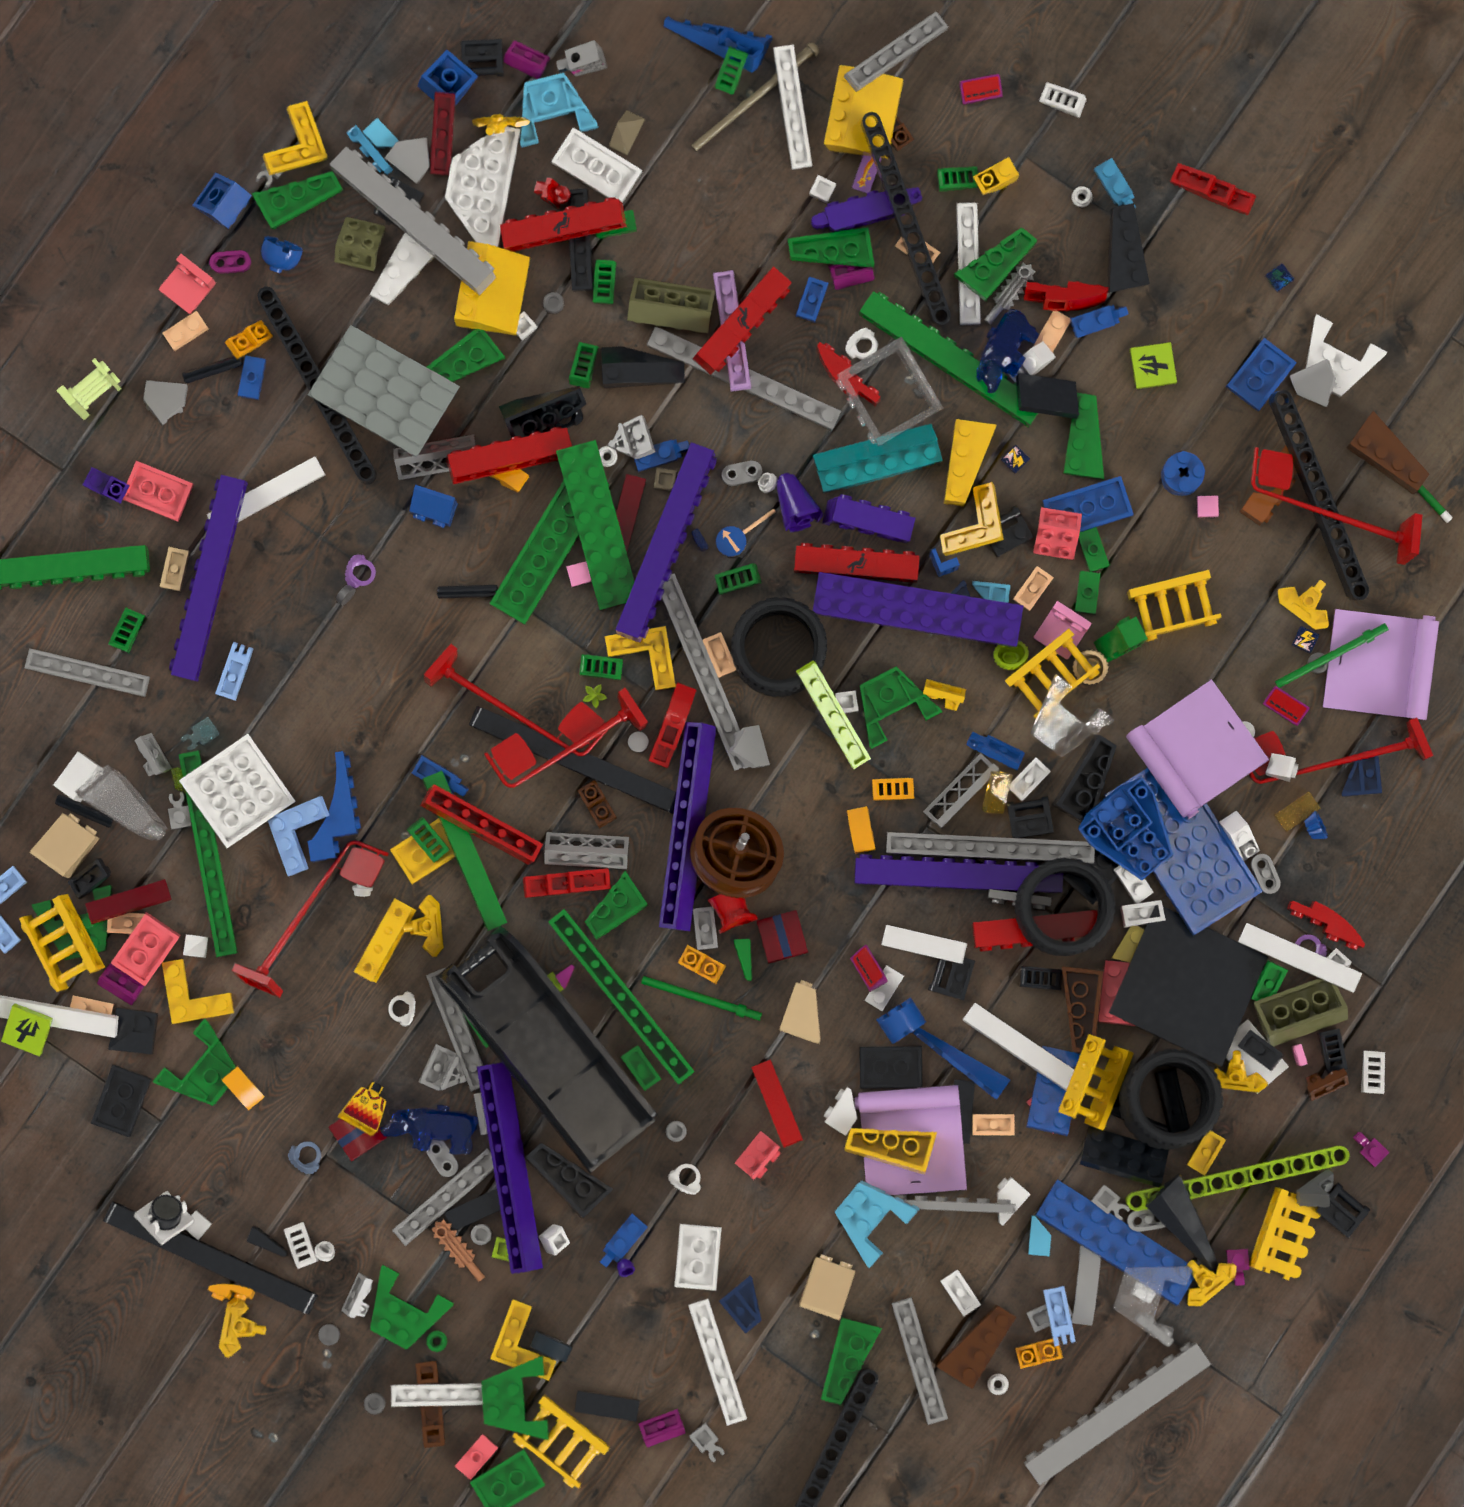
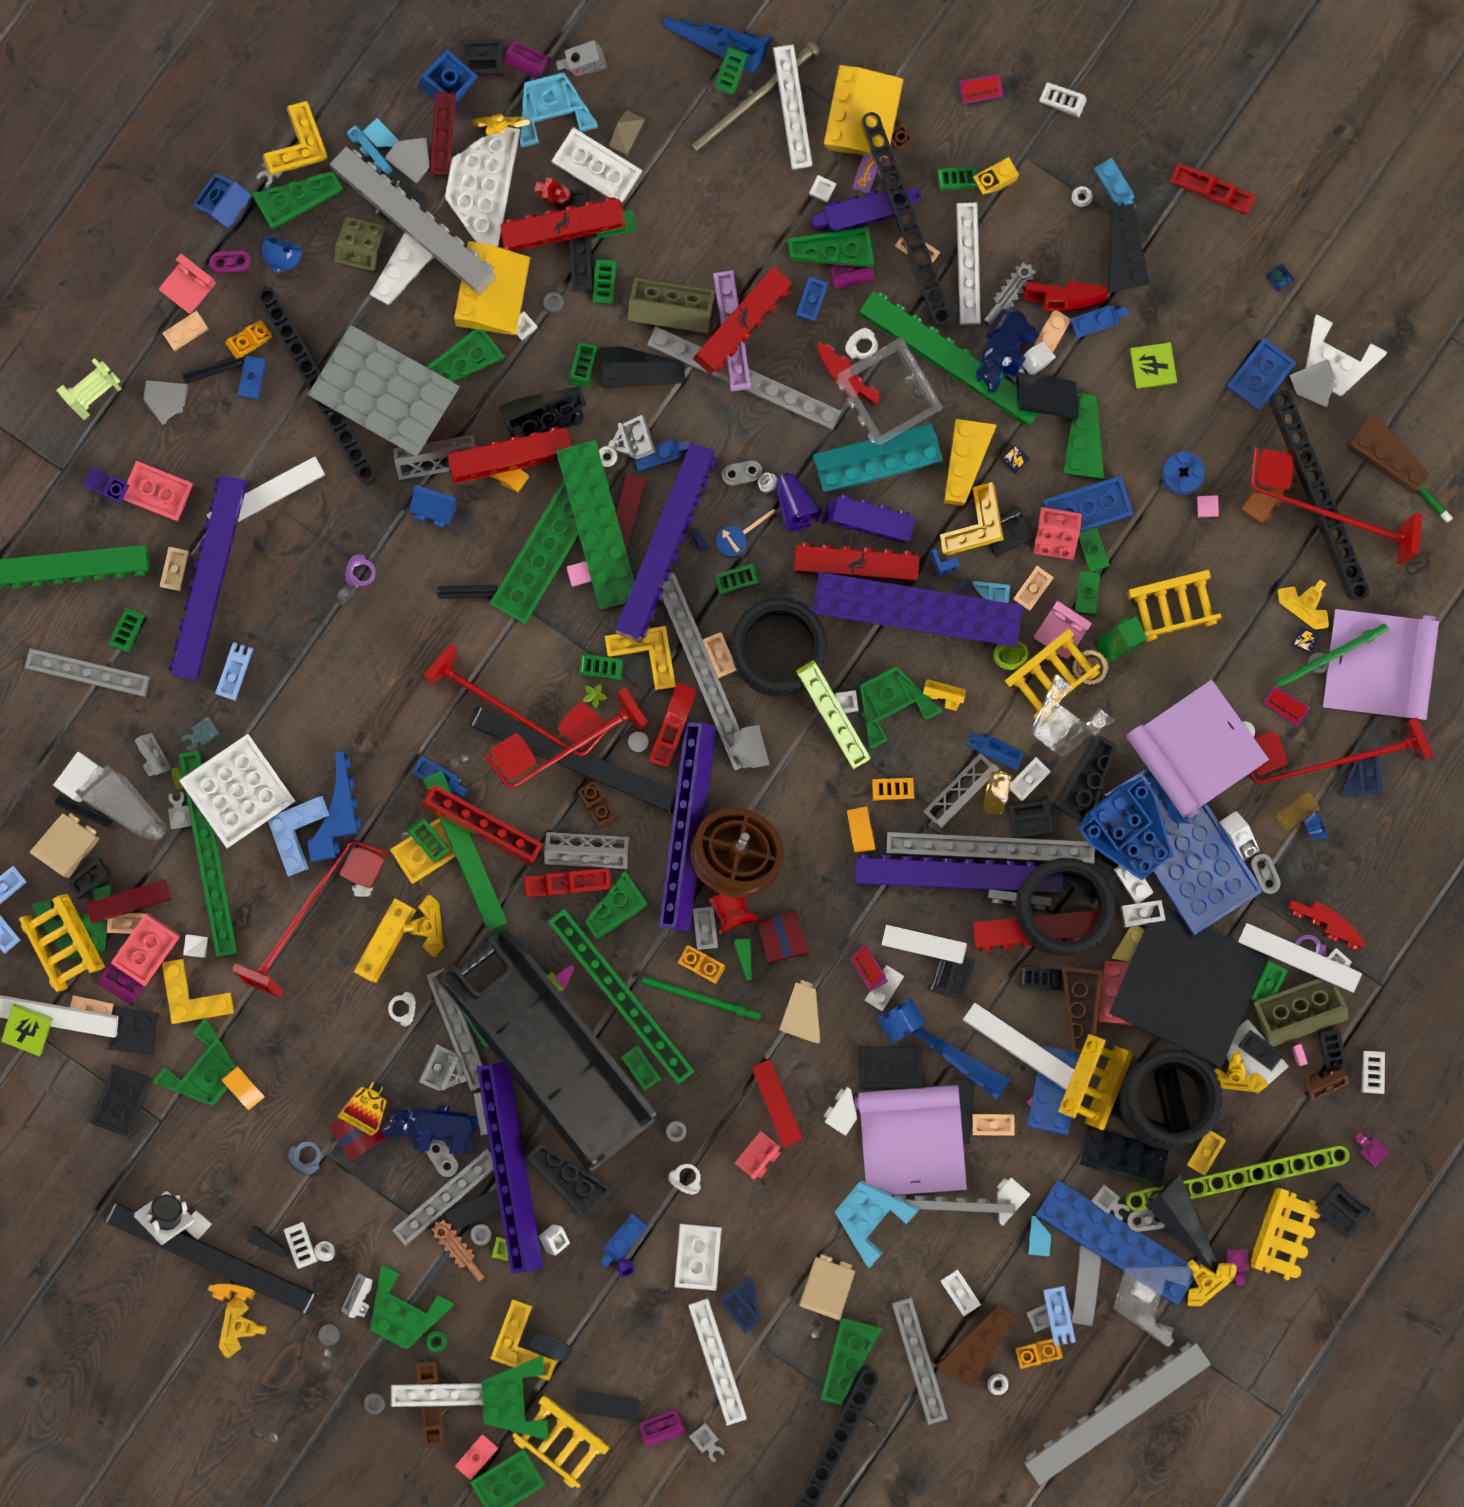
(665, 479): dark tan tile -> none
(896, 51): light grey tile -> none
(897, 1148): yellow wedge -> none
(991, 269): green wing -> none
(1282, 767): white slope -> none
(1315, 1191): dark grey slope -> none

